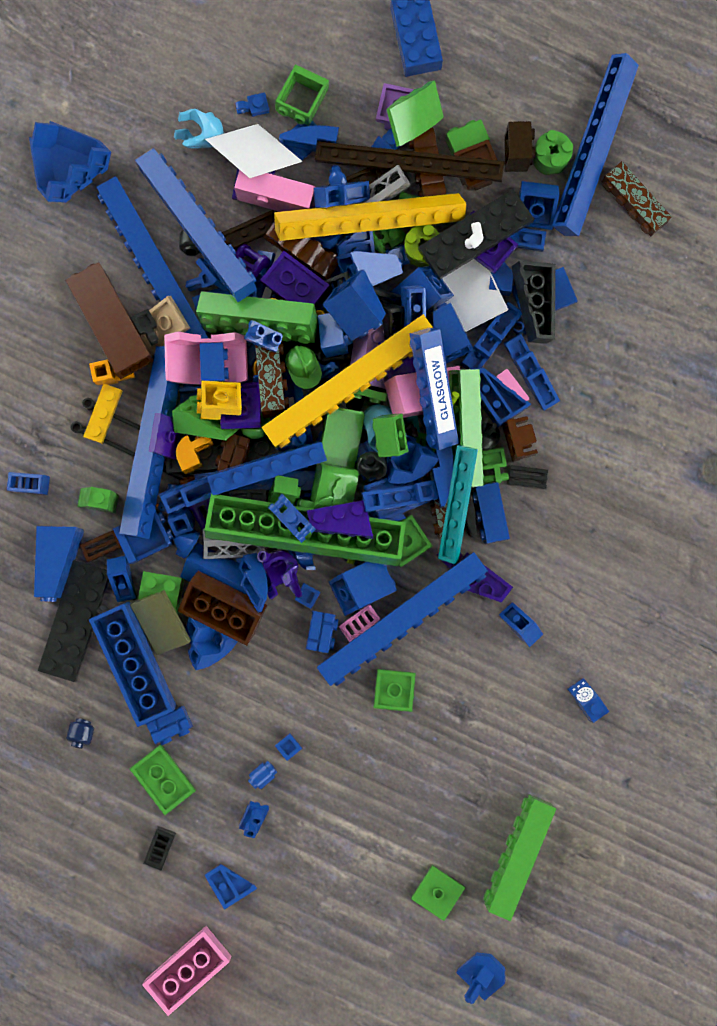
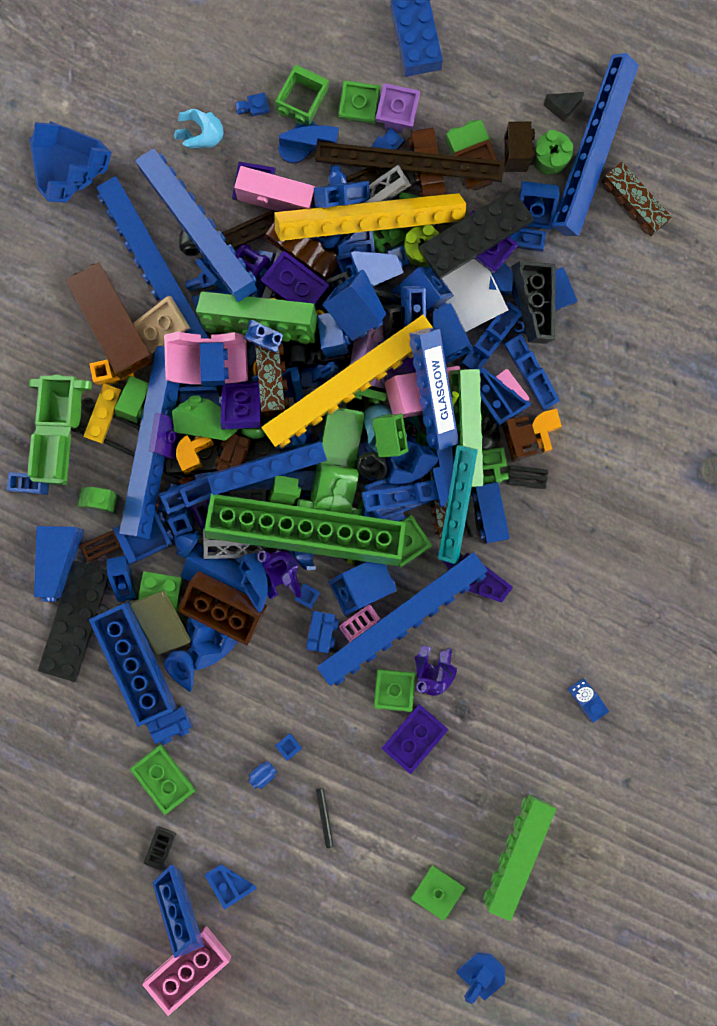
(55, 415): none -> bright green piece
(80, 733): dark blue head -> none
(132, 400): none -> bright green brick
(145, 324): pearl dark grey plate -> none
(177, 912): none -> blue slope
(181, 668): none -> blue piece
(218, 399): yellow plate -> none
(253, 150): white sticker -> none
(253, 818): blue hips -> none
(291, 518): blue plate -> none
(303, 367): bright green piece -> none
(324, 818): none -> pearl dark grey bar
(342, 519): dark purple wing -> none
(359, 102): none -> bright green plate
(414, 738): none -> dark purple plate
(415, 113): bright green slope -> none
(434, 679): none -> dark purple piece
(476, 238): white arm -> none
(521, 624): blue slope -> none
(544, 423): none -> light orange brick
(563, 103): none -> pearl dark grey slope

